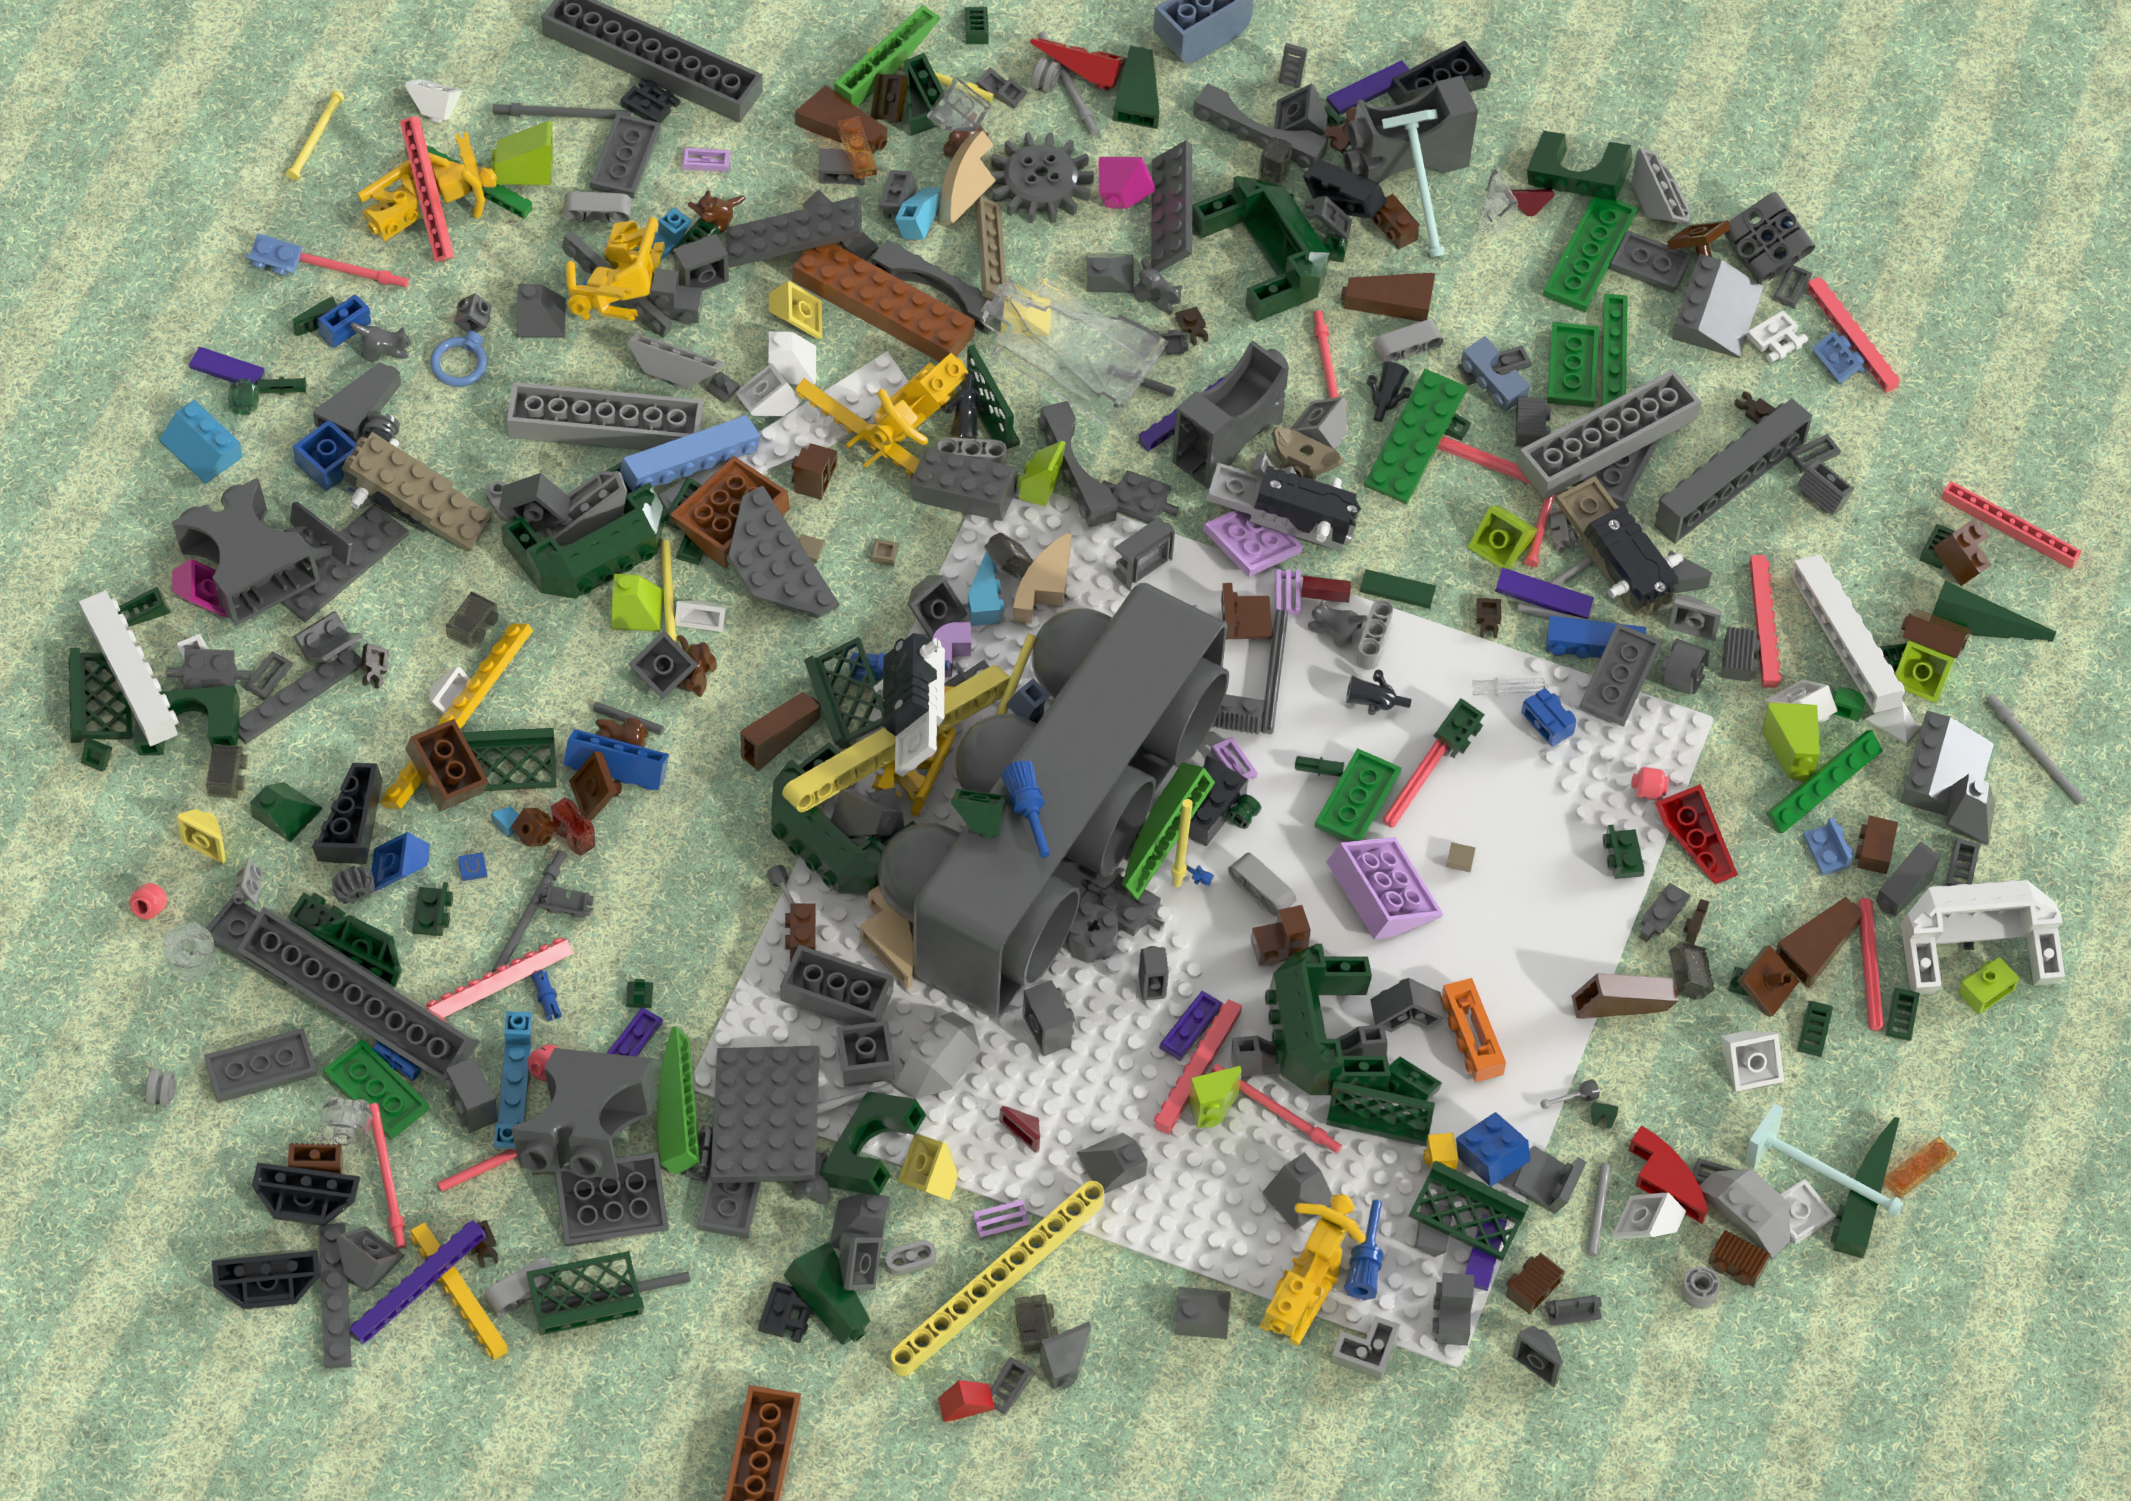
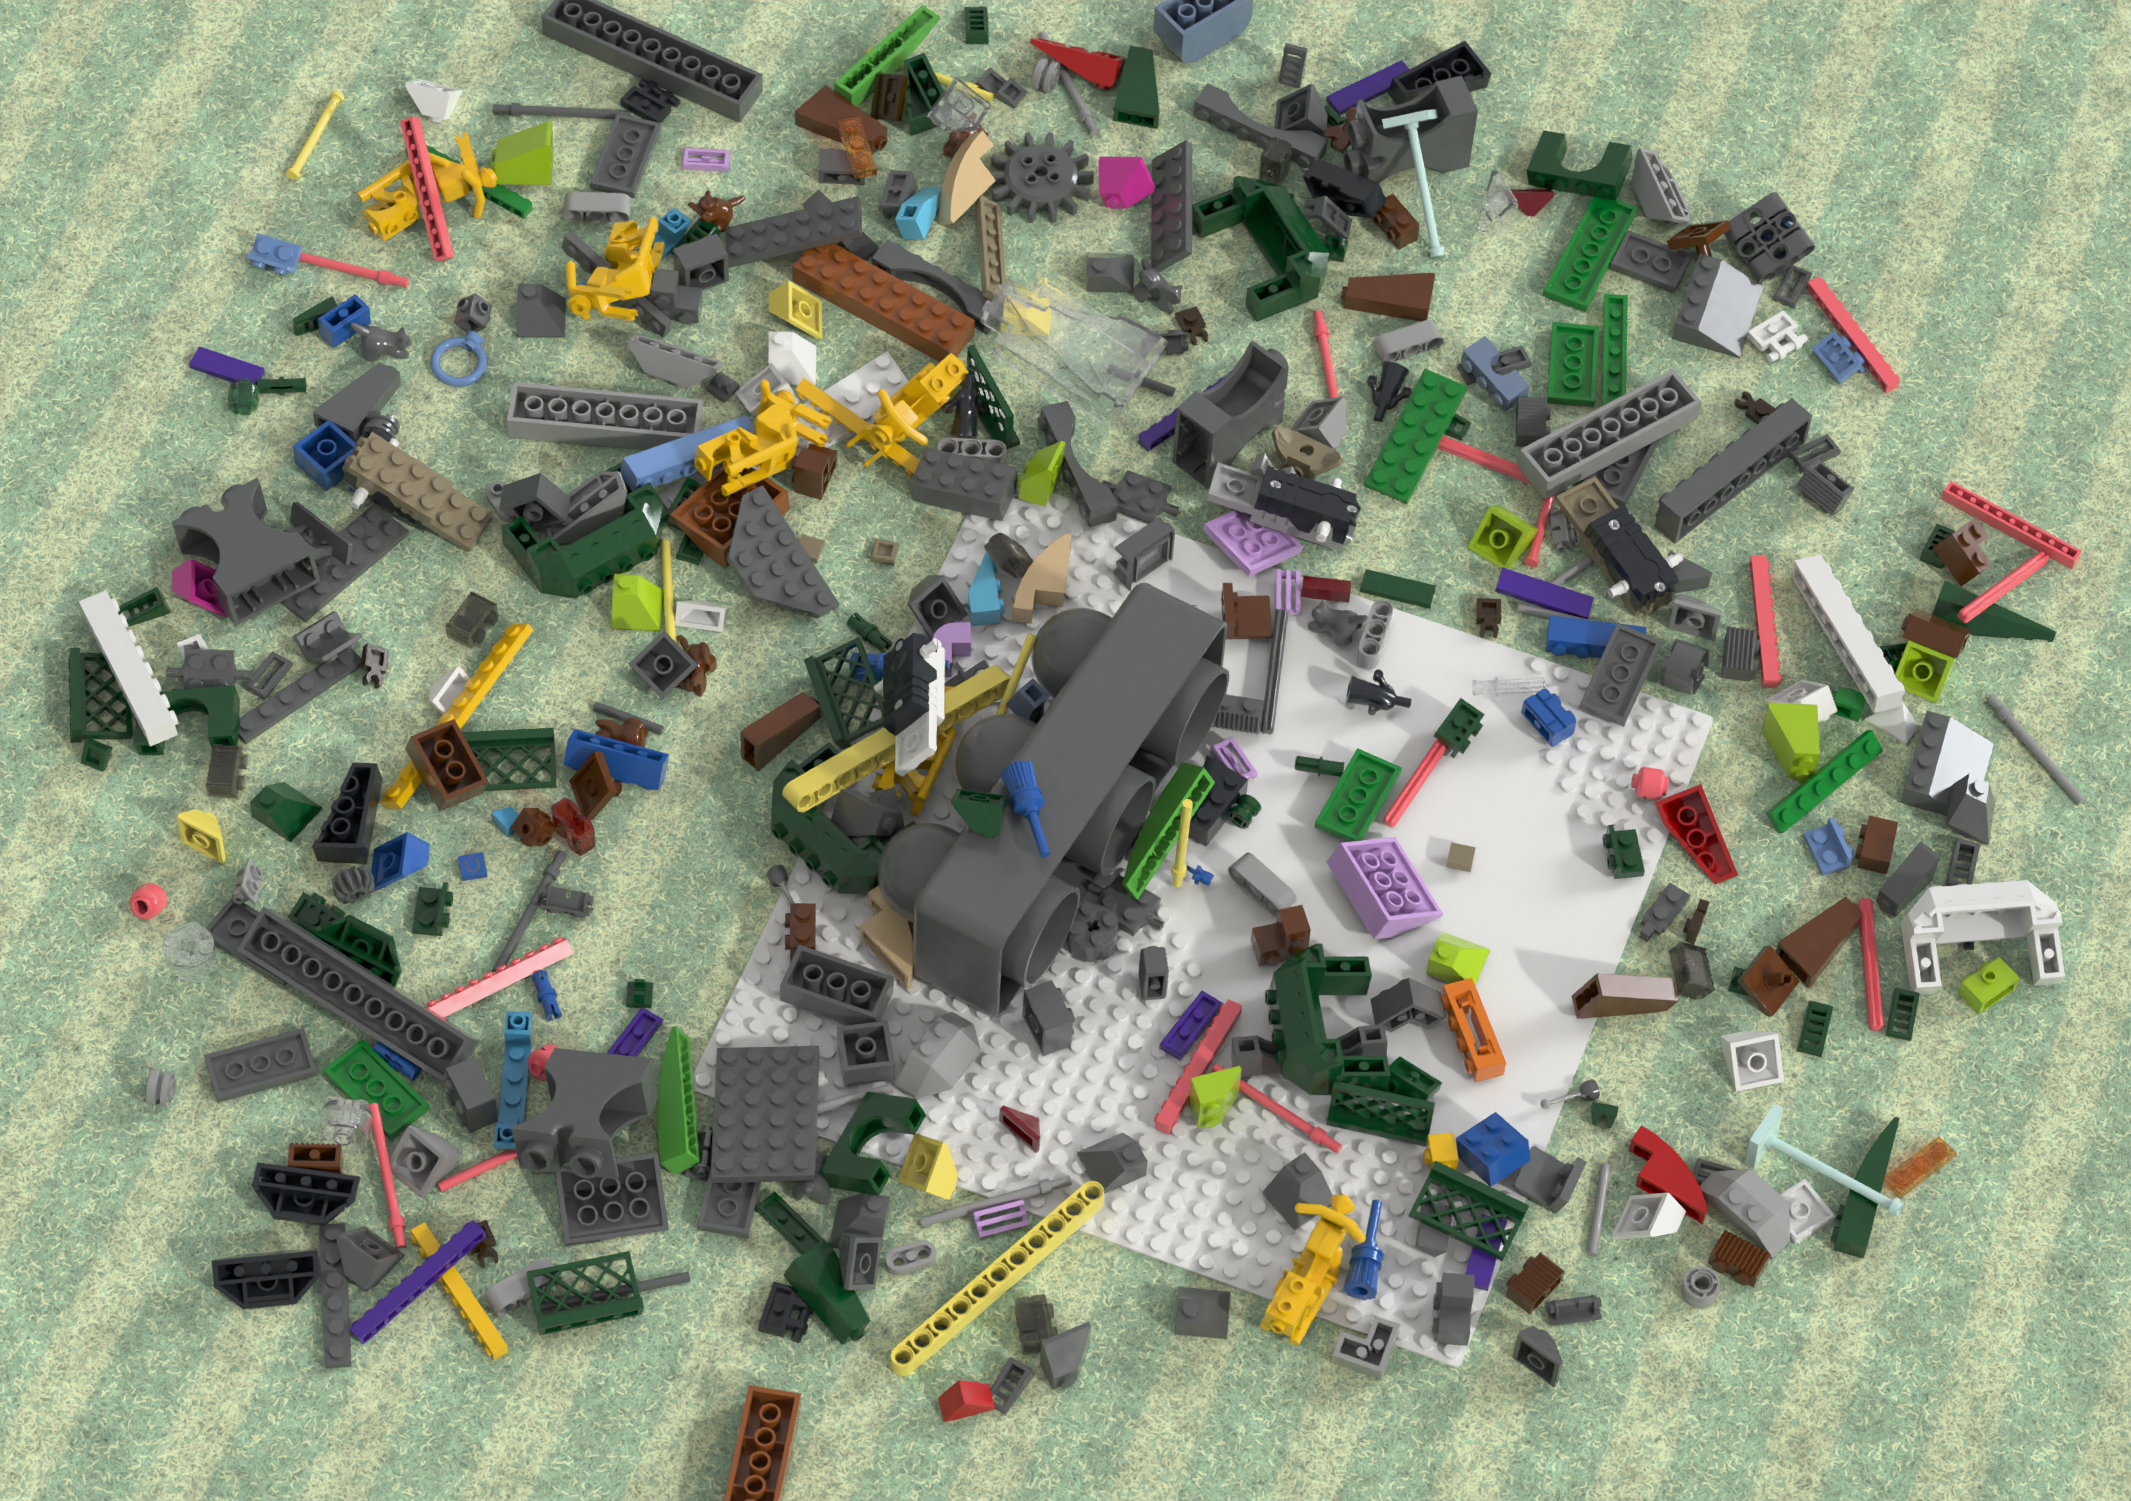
(201, 442): dark azure slope -> none
(422, 1159): none -> light grey slope
(770, 446): none -> yellow piece
(789, 1224): none -> dark green tile
(869, 632): none -> dark green pin
(1044, 1187): none -> light grey bar
(1456, 959): none -> lime slope
(2003, 587): none -> coral axle

